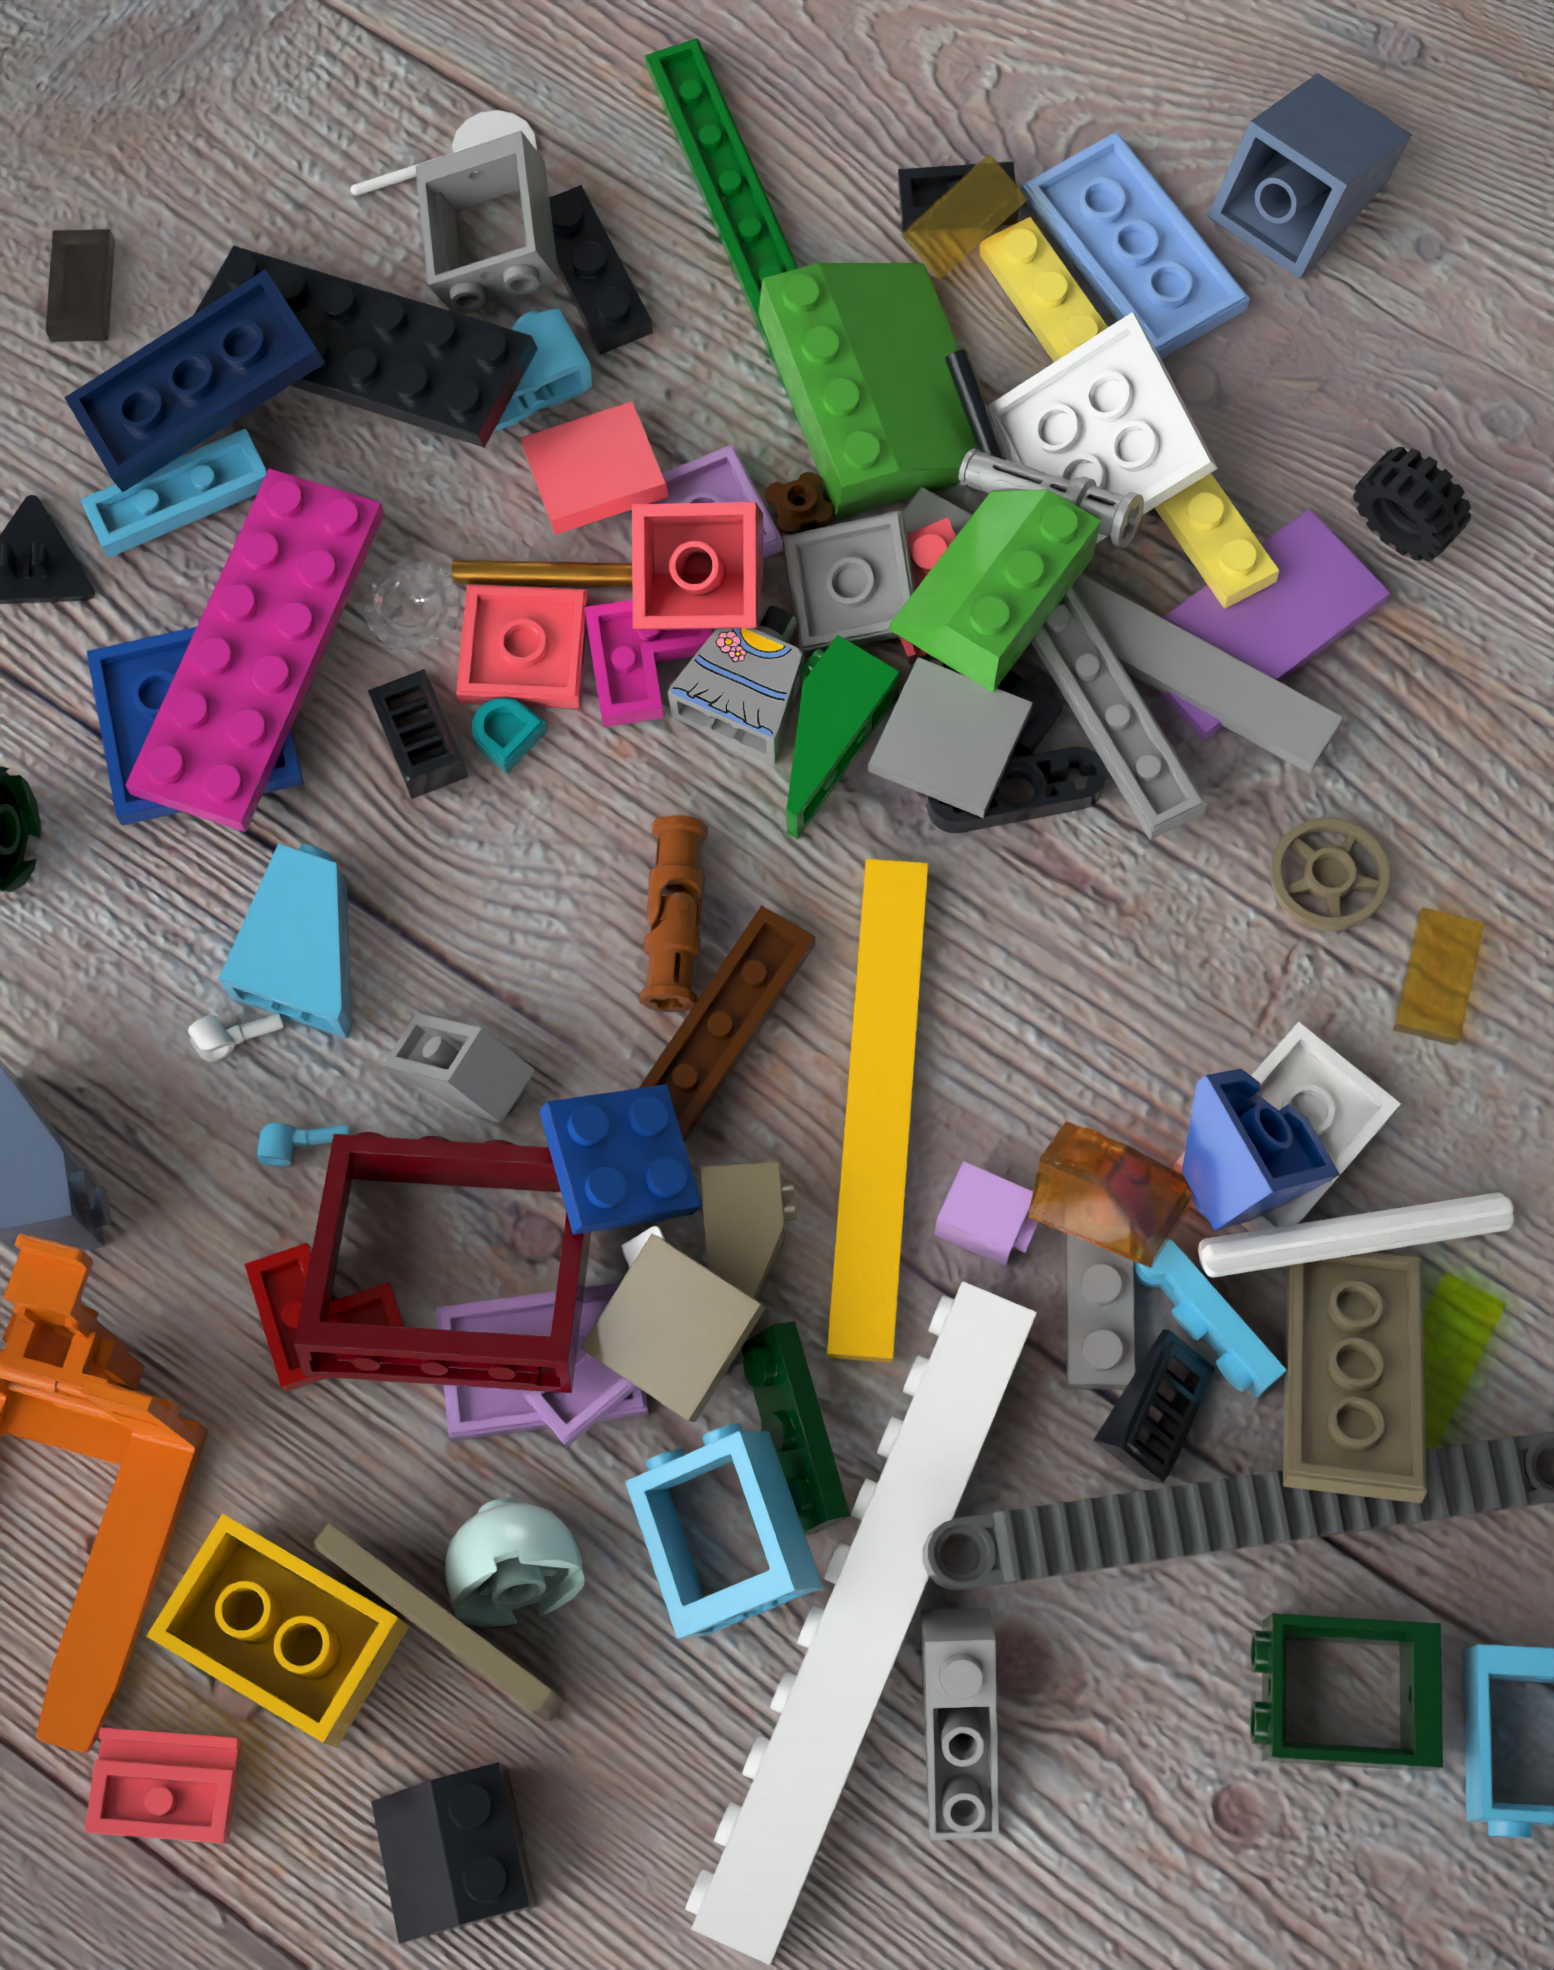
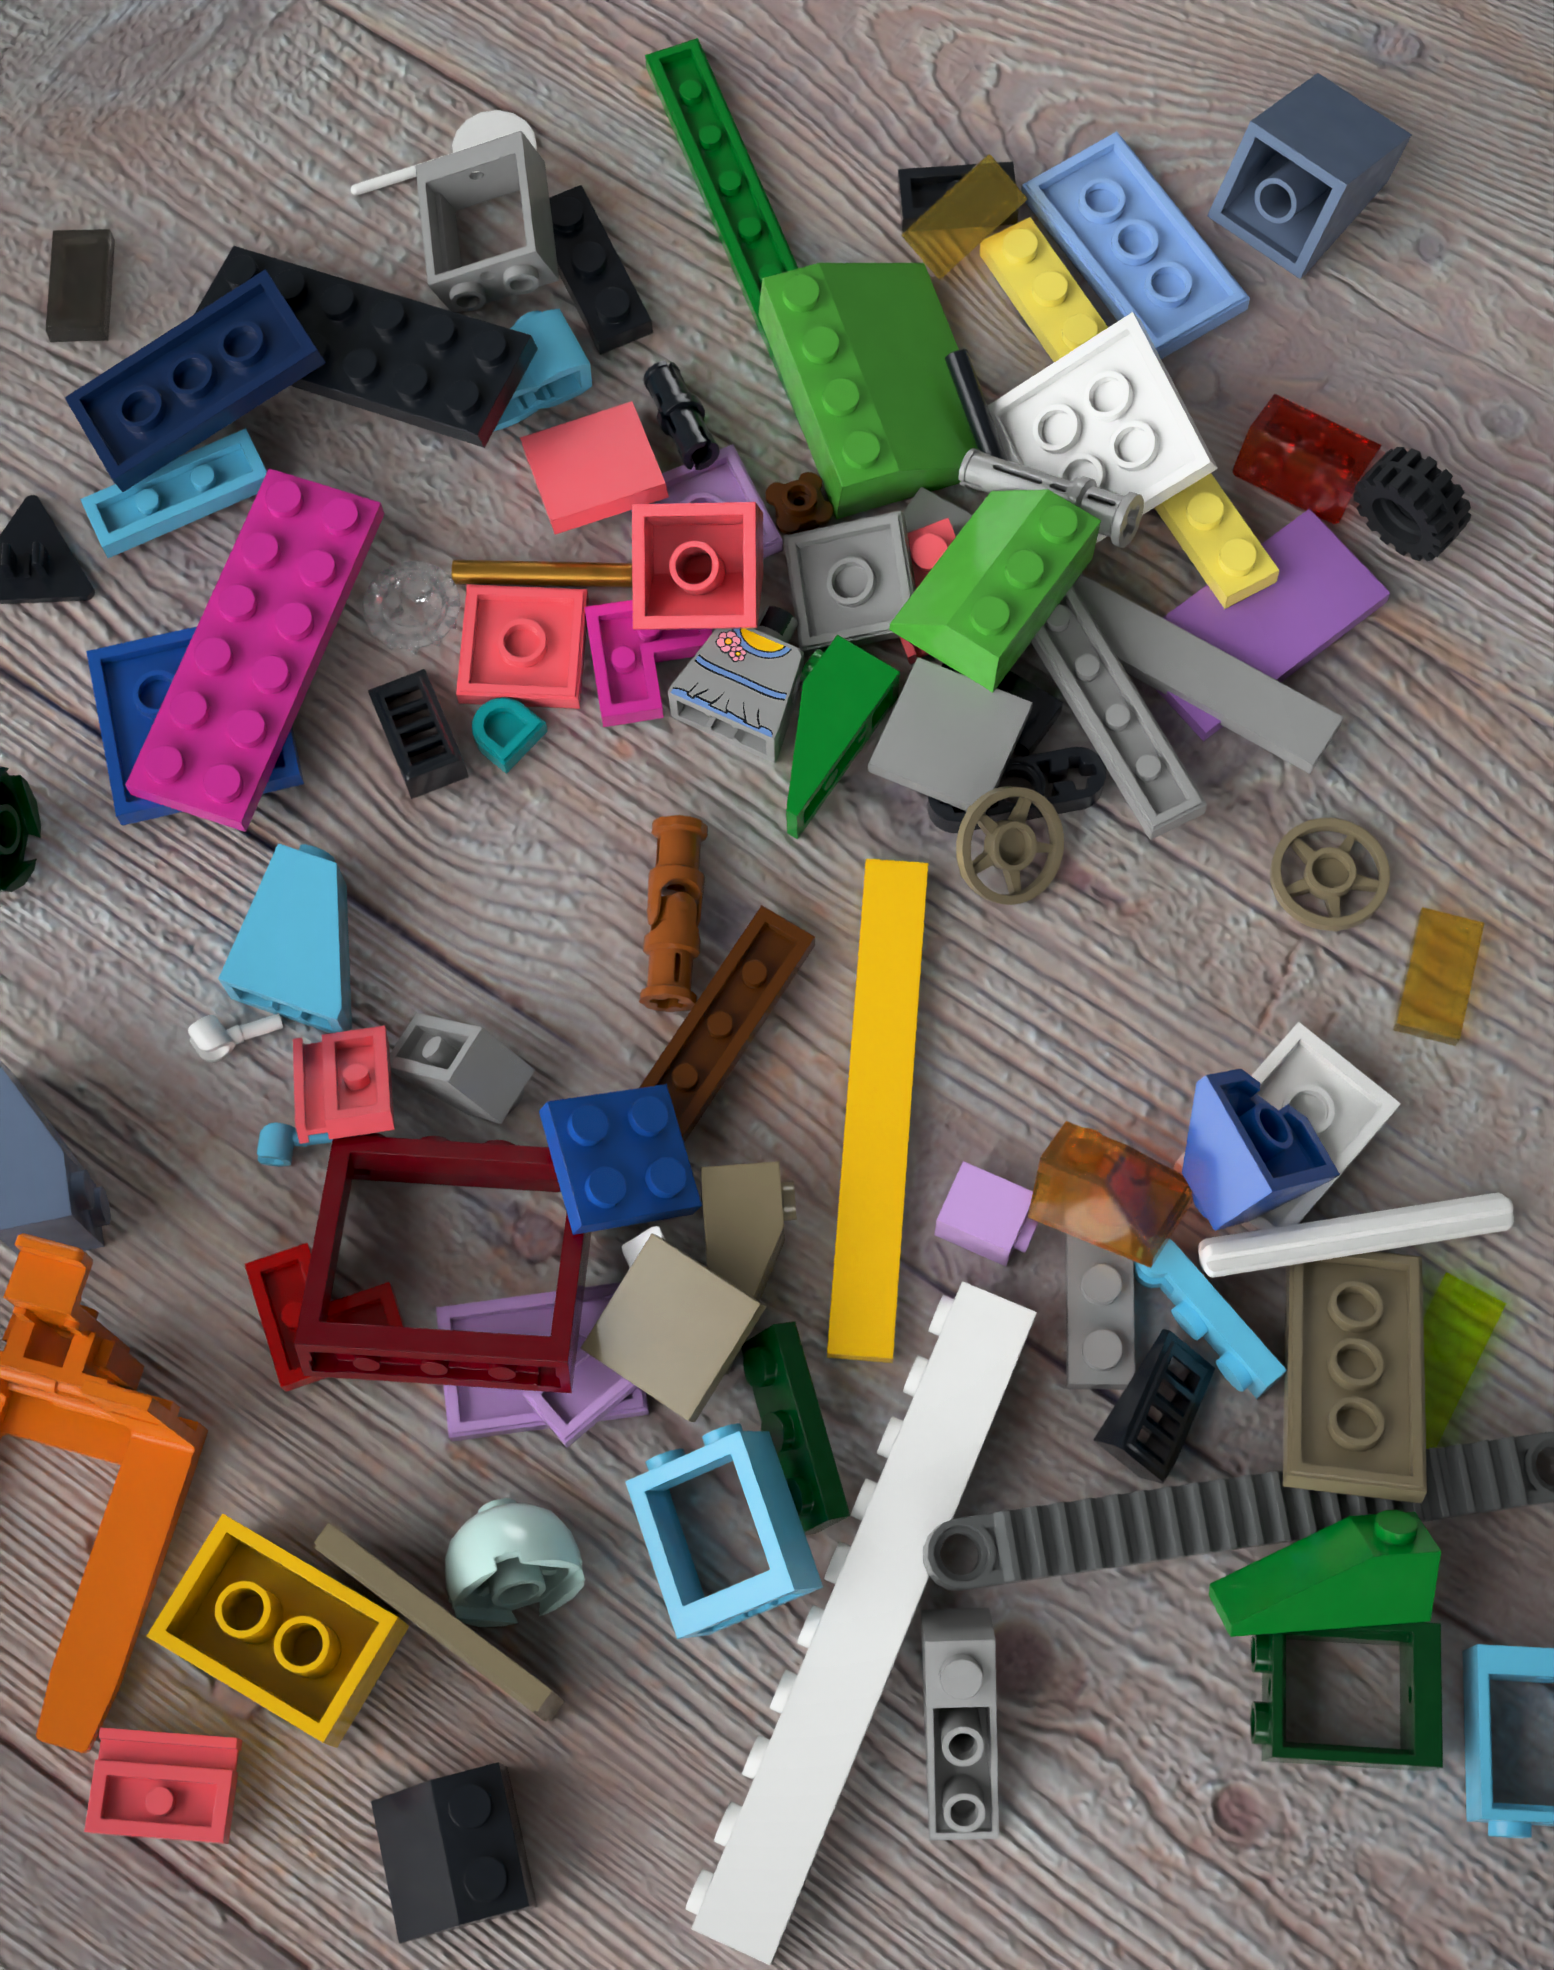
(343, 1084): none -> coral plate
(681, 415): none -> black pin
(1009, 845): none -> dark tan wheel
(1304, 458): none -> clear red bracket
(1339, 1577): none -> green slope

